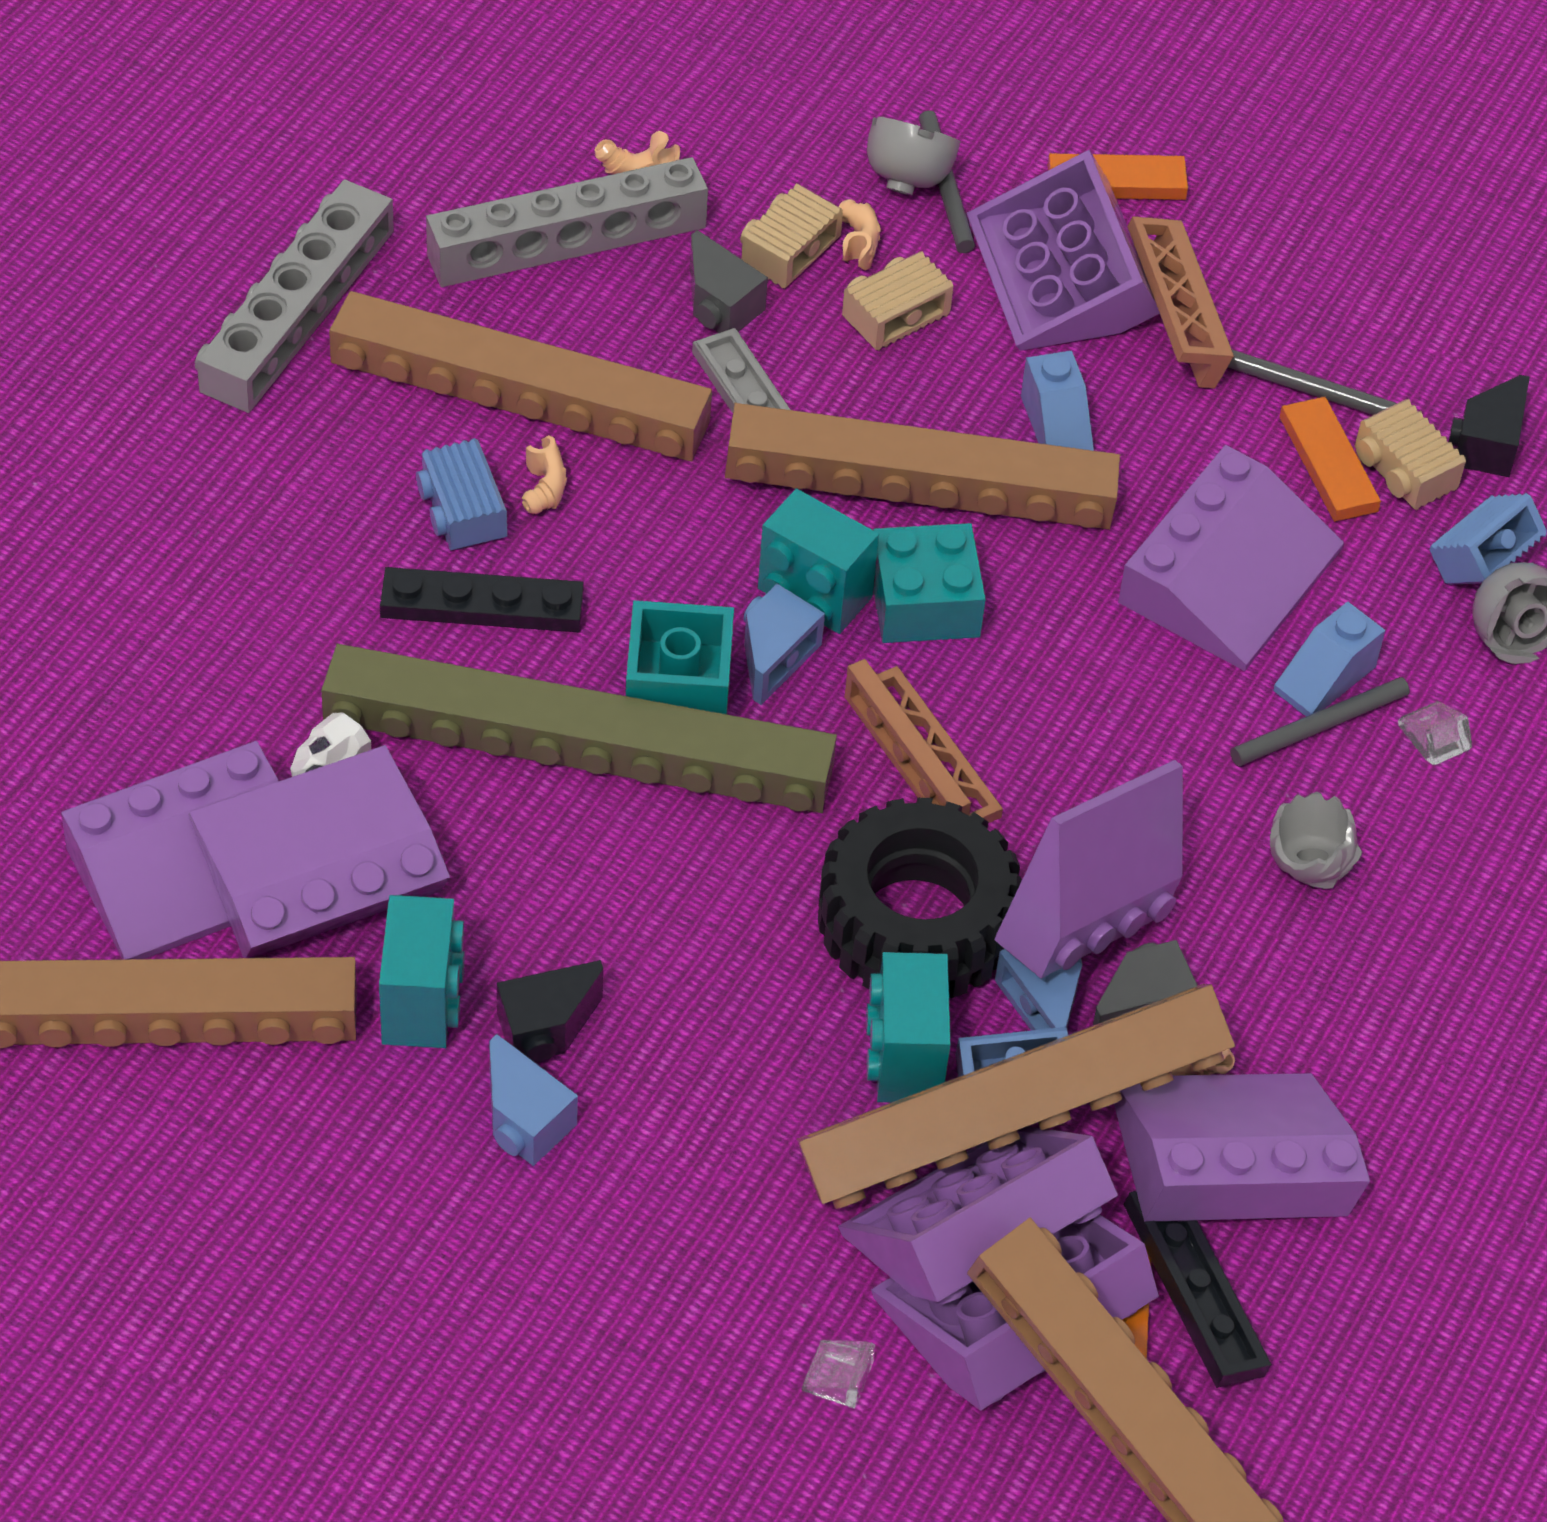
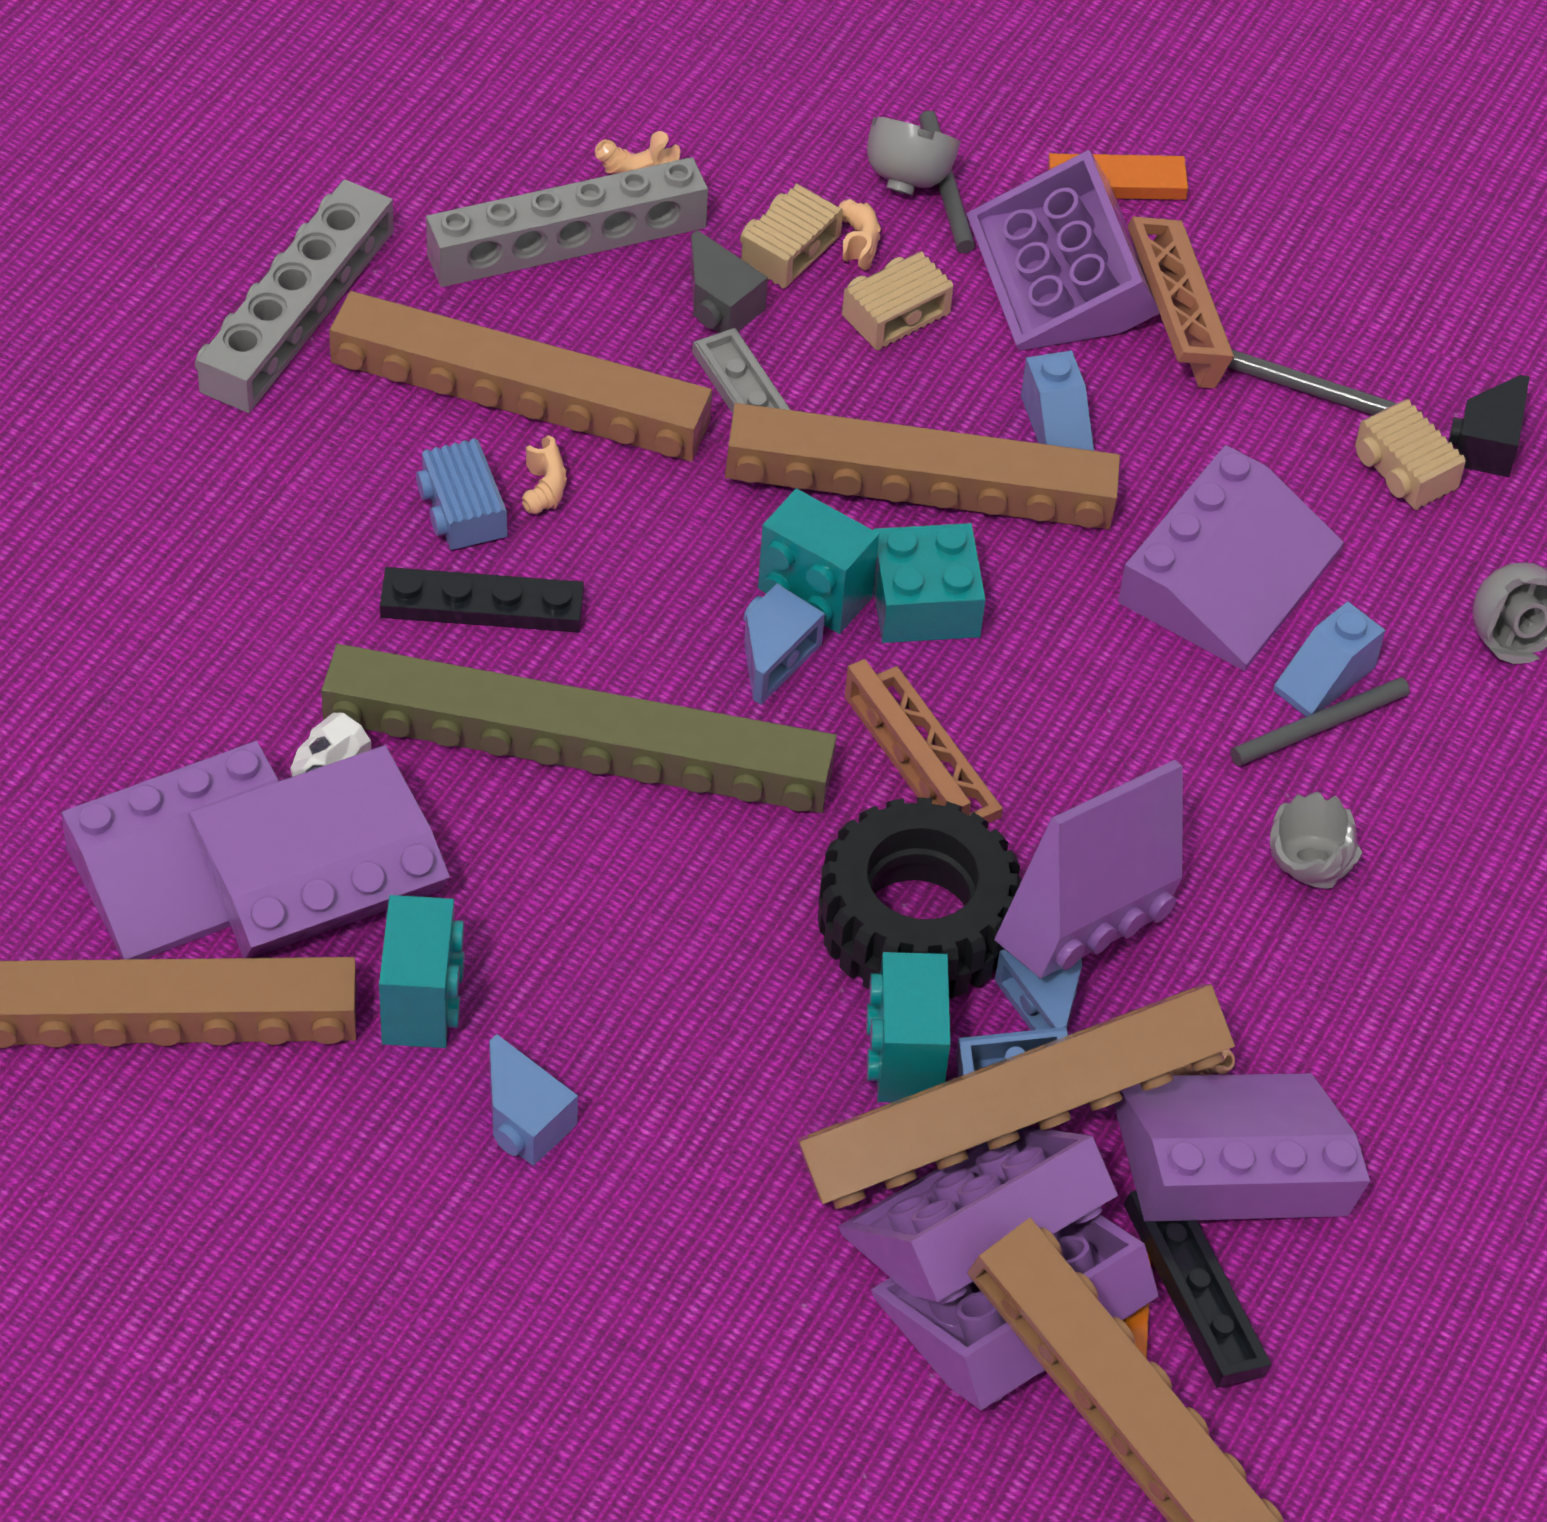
(549, 1008): black slope -> none
(680, 654): teal brick -> none
(840, 1370): clear slope -> none
(1143, 978): dark grey slope -> none
(1330, 459): orange tile -> none
(1437, 732): clear slope -> none
(1488, 539): medium blue brick -> none

